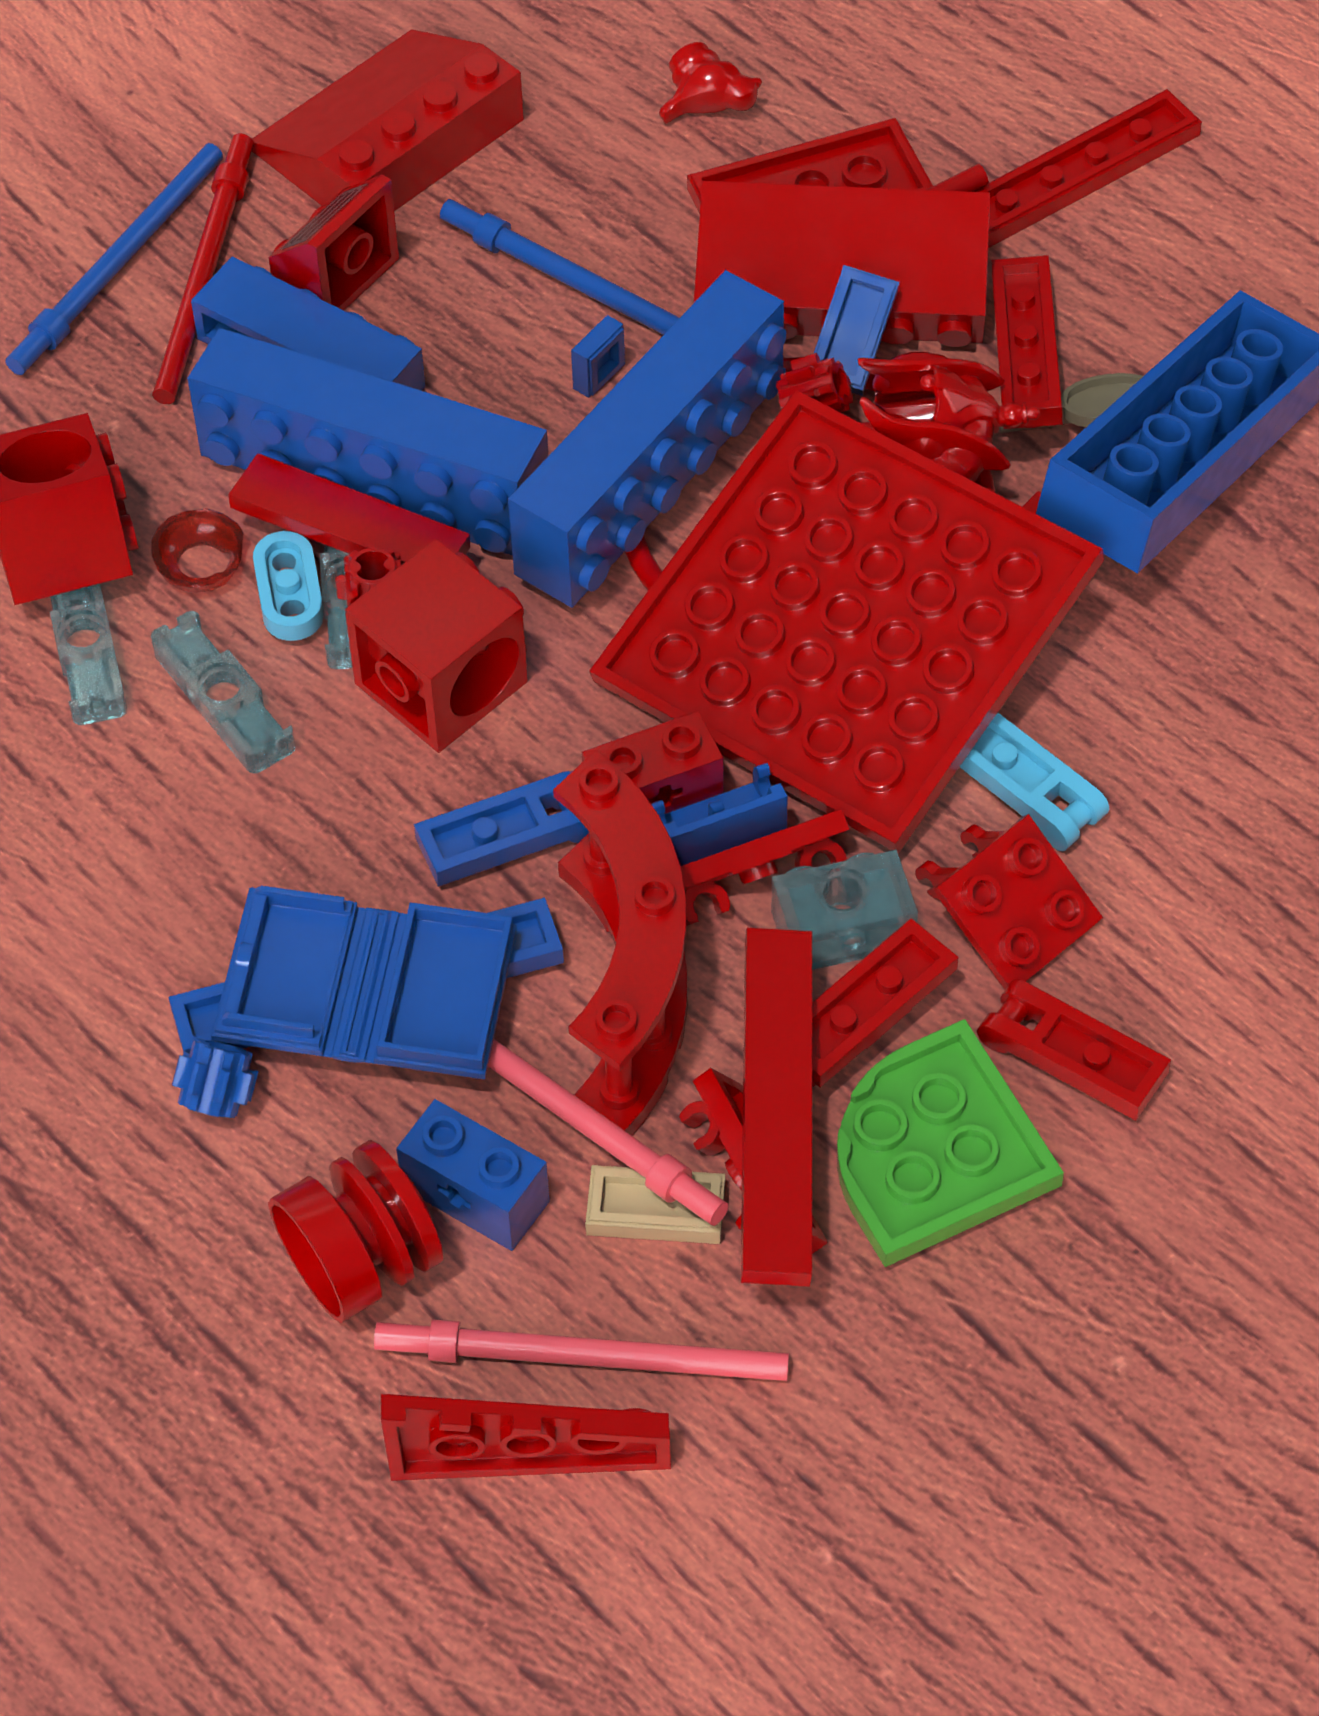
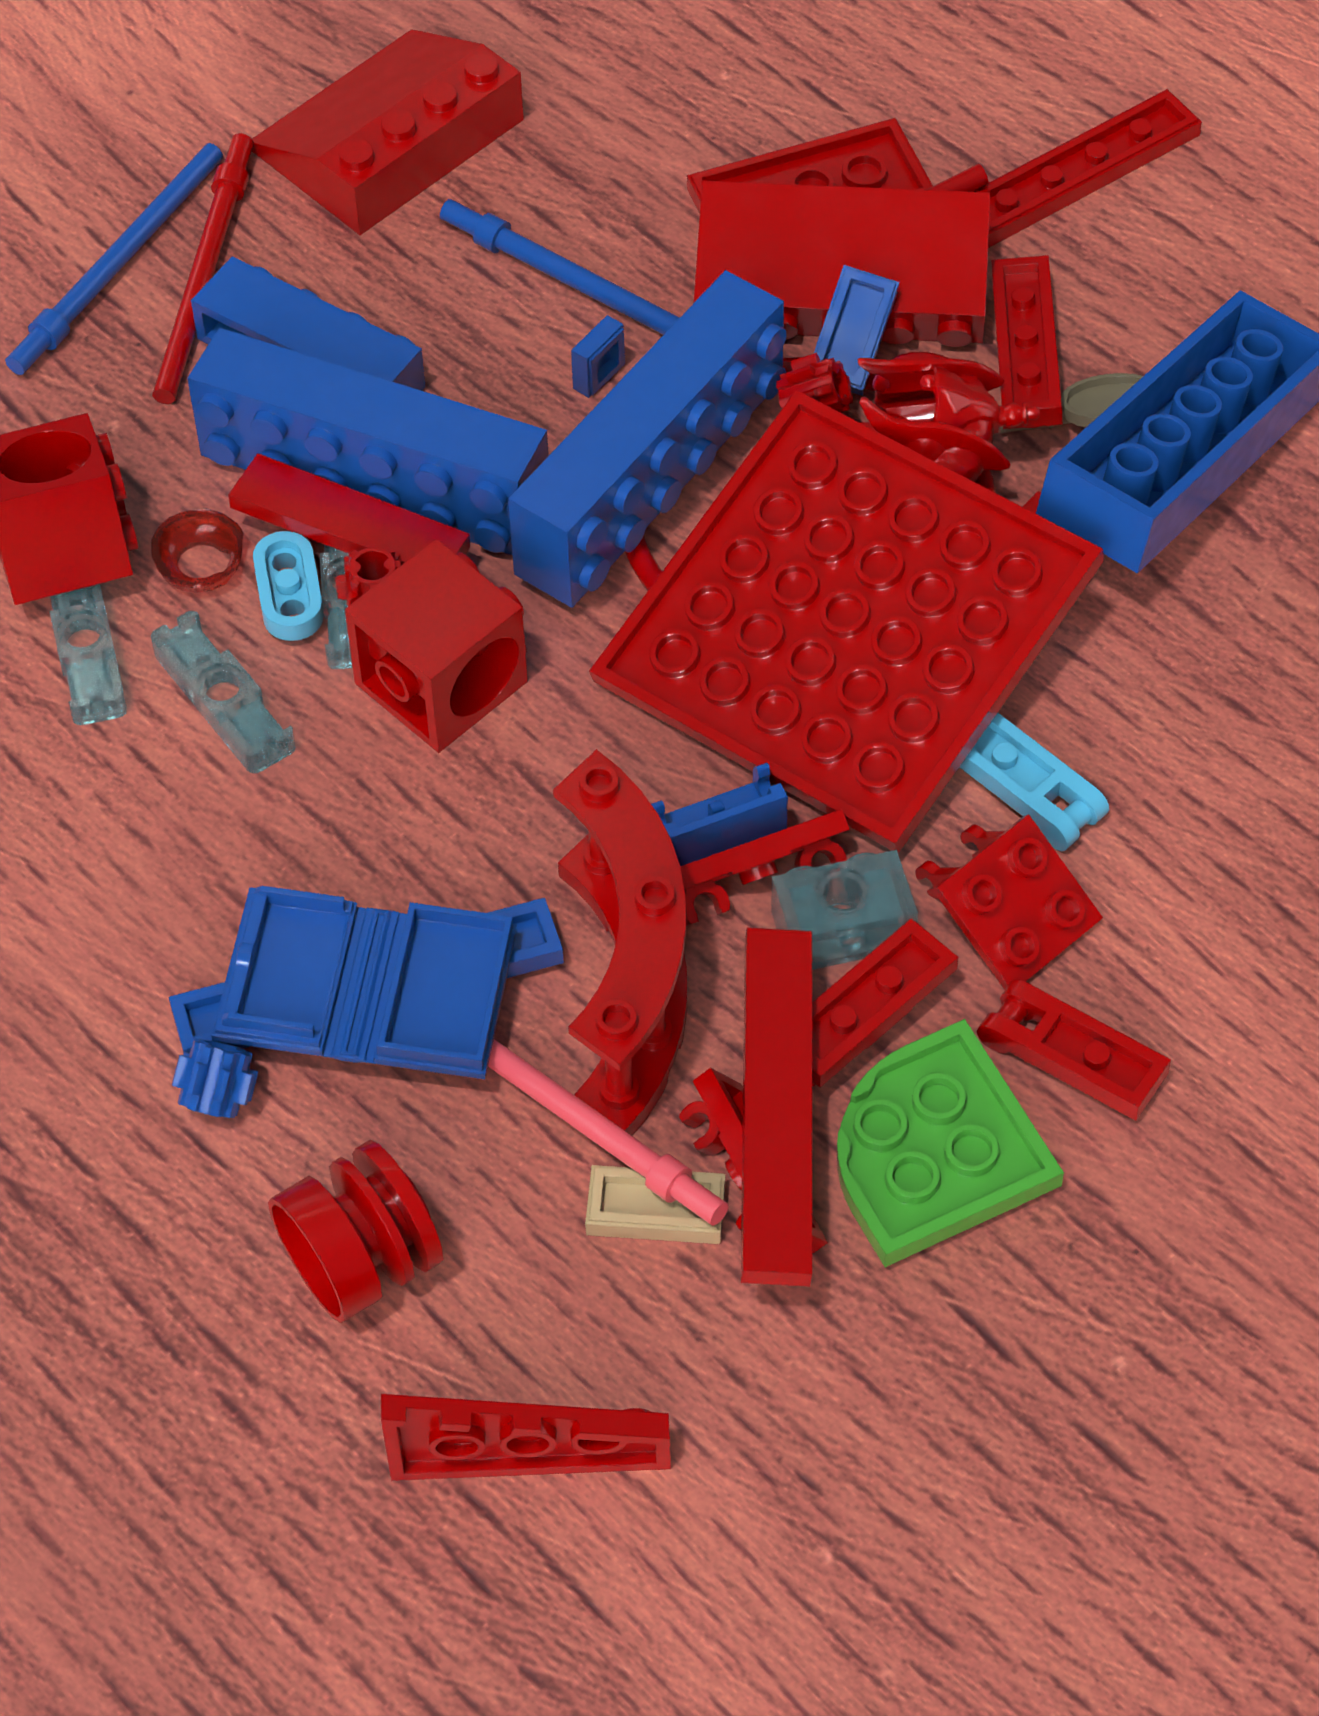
(342, 244): red slope -> none
(447, 1341): coral bar -> none
(474, 1174): blue brick -> none
(496, 830): blue plate -> none
(670, 761): red brick -> none
(707, 84): red animal -> none

